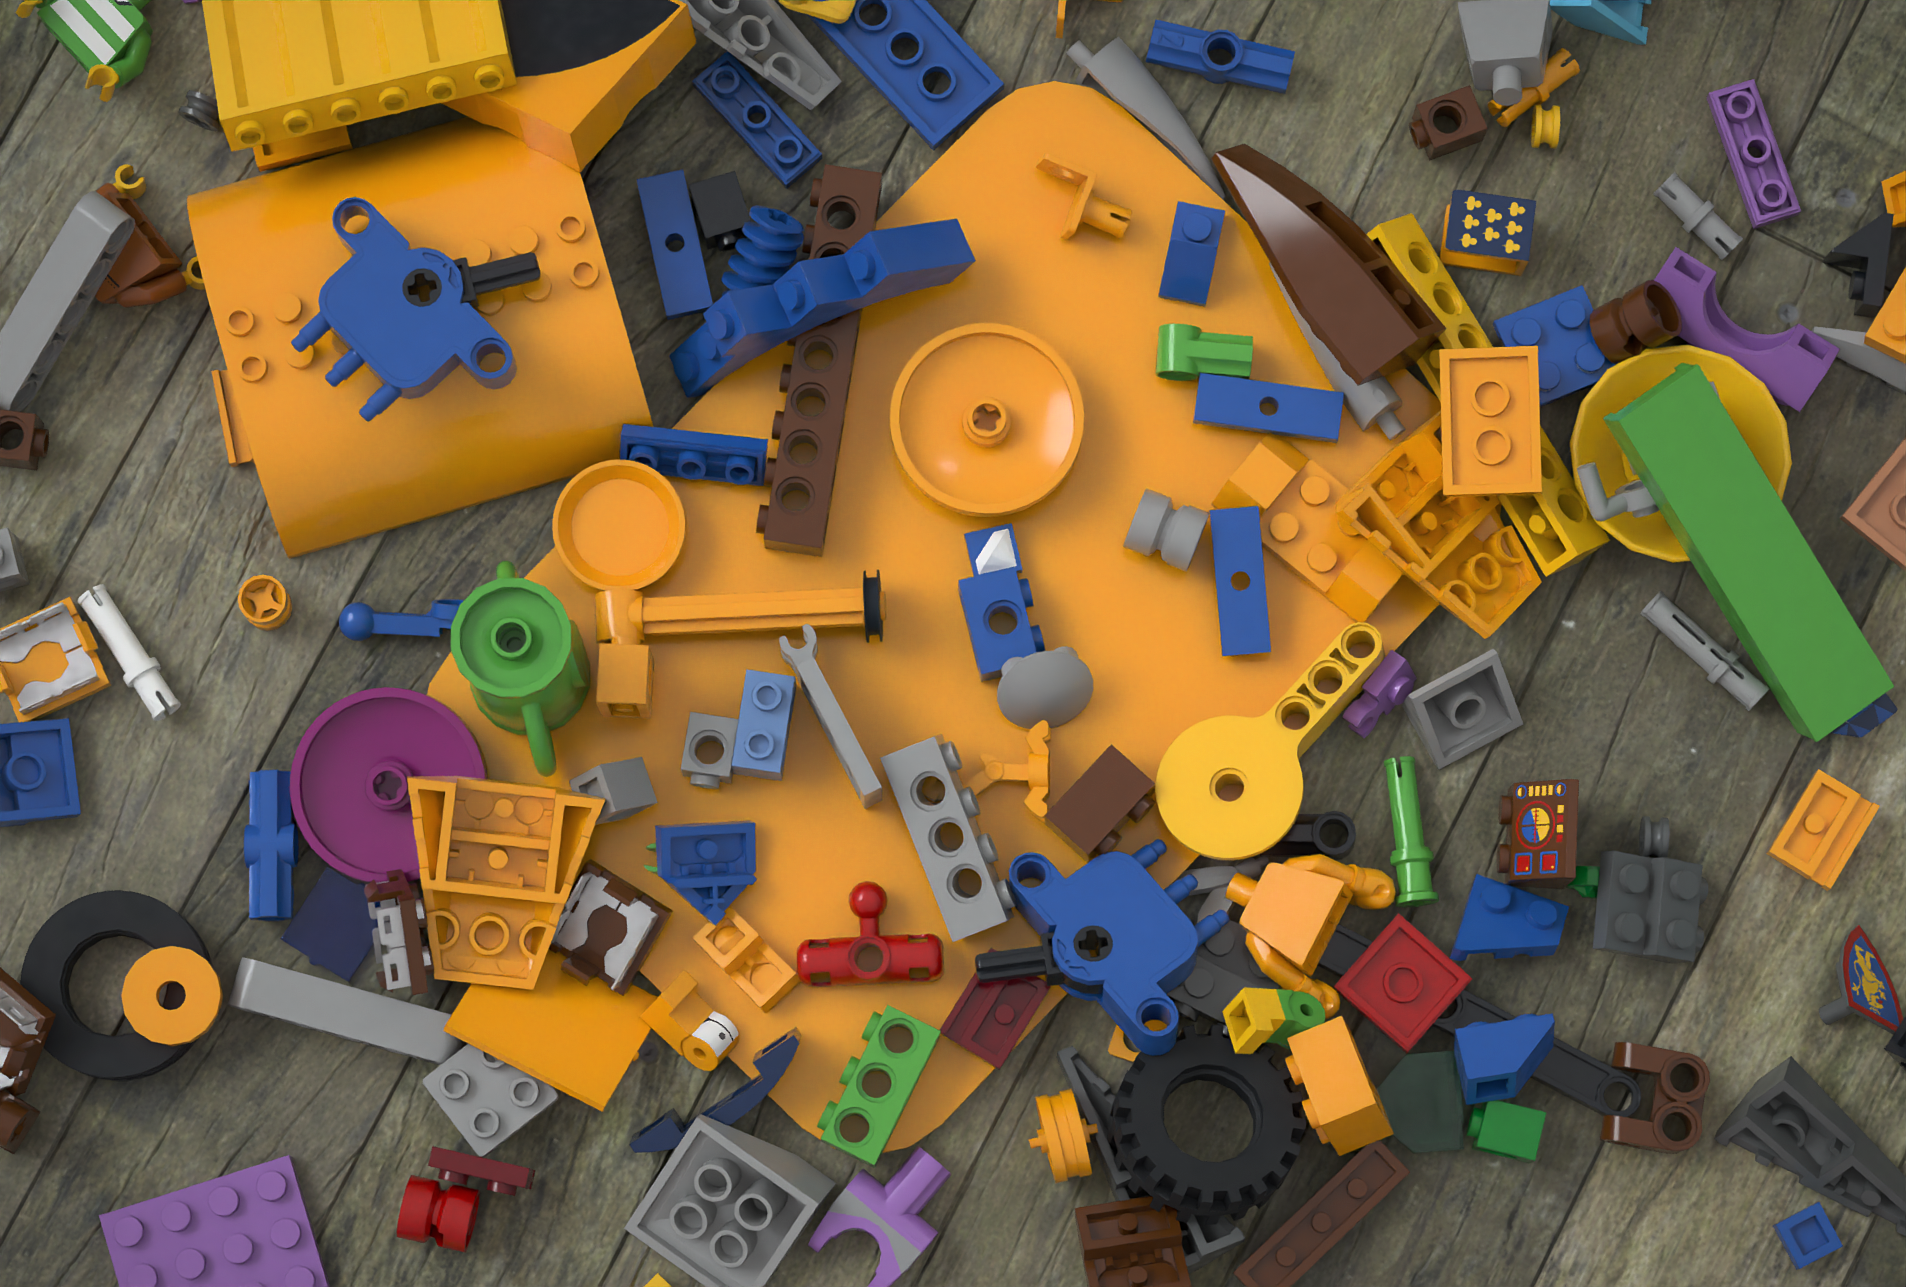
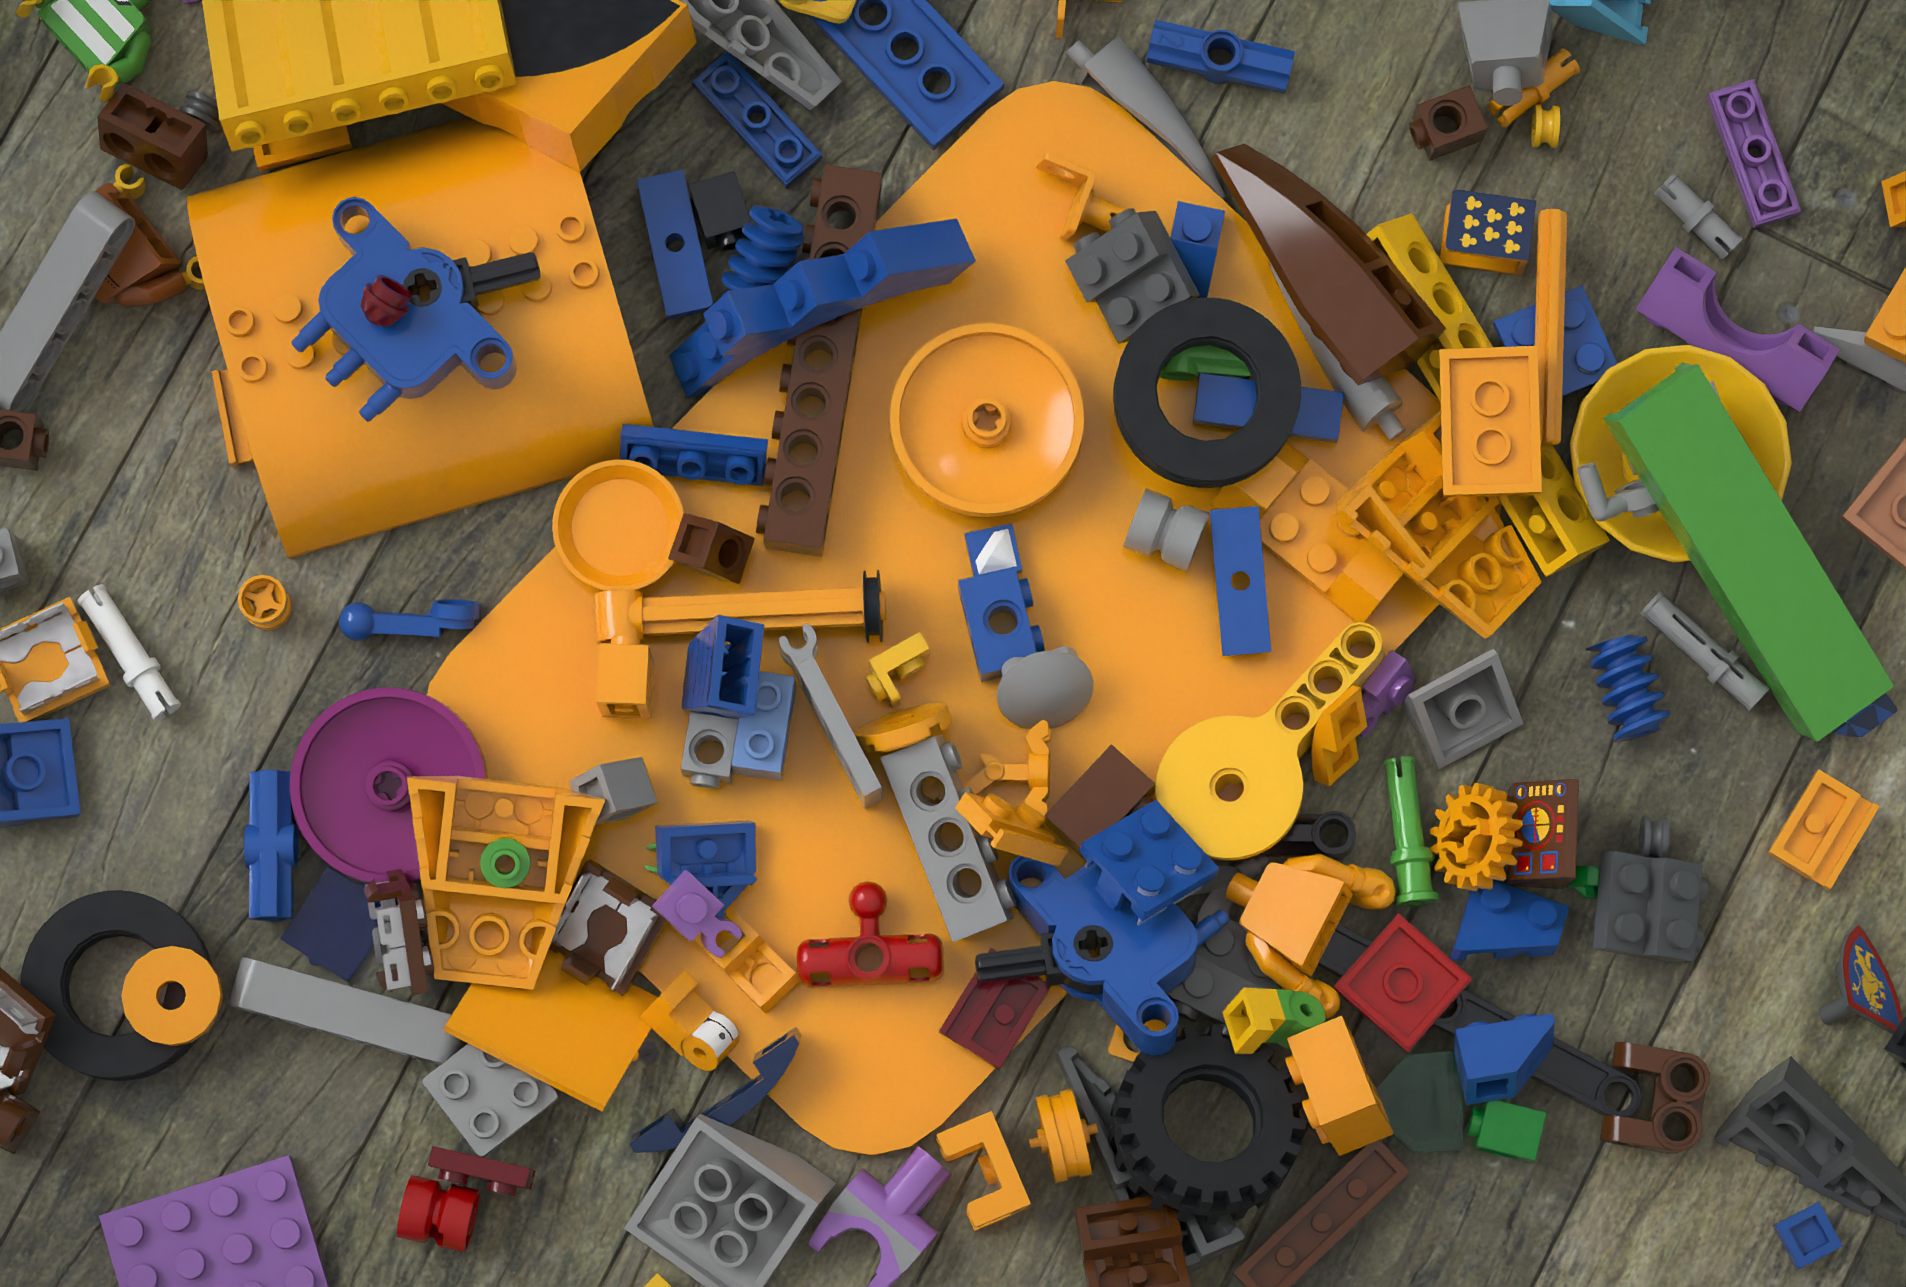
(152, 136): none -> reddish brown brick
(385, 301): none -> dark red plate
(508, 847): none -> bright green plate
(521, 659): bright green piece -> none
(693, 911): none -> medium lavender plate
(711, 548): none -> reddish brown brick
(722, 676): none -> blue torso
(883, 1112): bright green brick -> none
(900, 659): none -> yellow bracket
(903, 727): none -> light orange tile
(995, 1165): none -> light orange panel
(1011, 827): none -> light orange plate
(1130, 271): none -> dark grey plate
(1147, 862): none -> blue piece
(1224, 326): none -> black tyre
(1334, 736): none -> light orange slope
(1476, 837): none -> light orange gear
(1550, 320): none -> light orange axle
(1628, 687): none -> blue piece
(1638, 321): reddish brown wheel -> none
(1868, 252): black slope -> none

